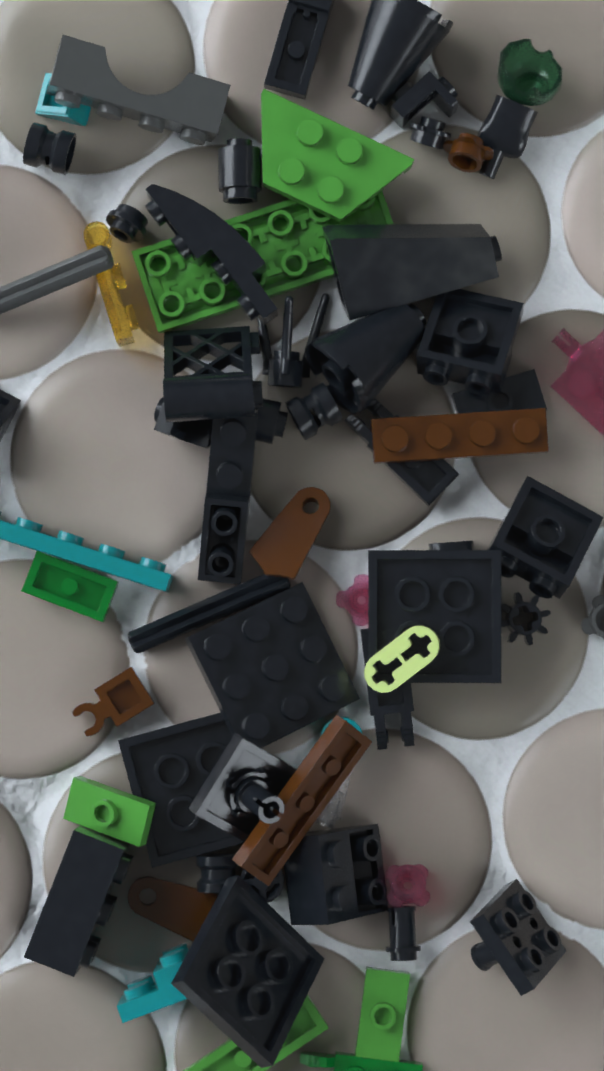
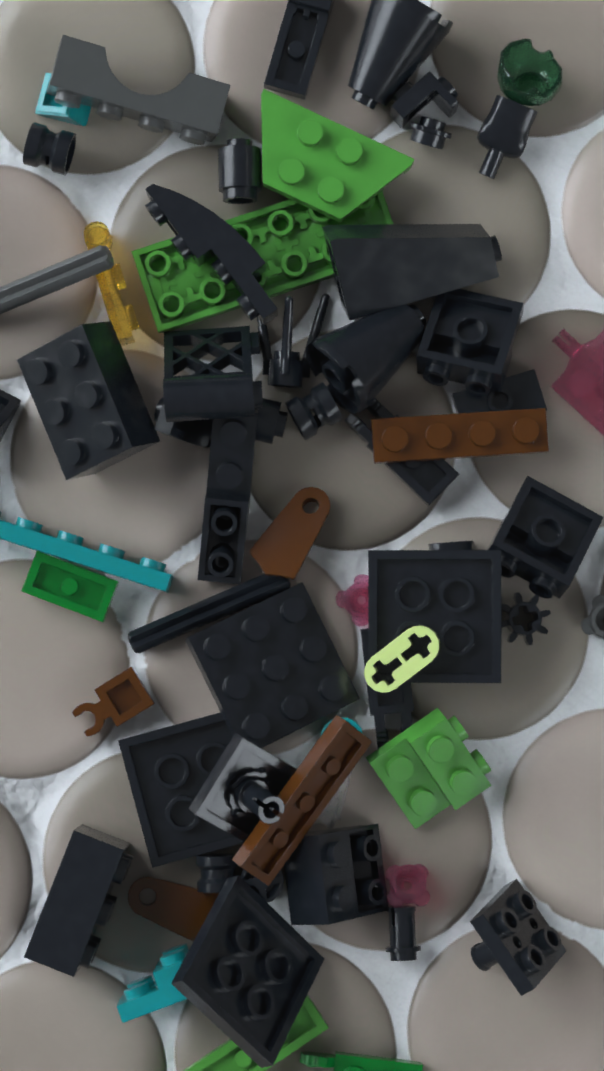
(88, 399): none -> black brick
(109, 811): bright green plate -> none
(127, 223): black plate -> none
(382, 1014): bright green plate -> none
(430, 768): none -> bright green plate
(467, 152): reddish brown plate -> none

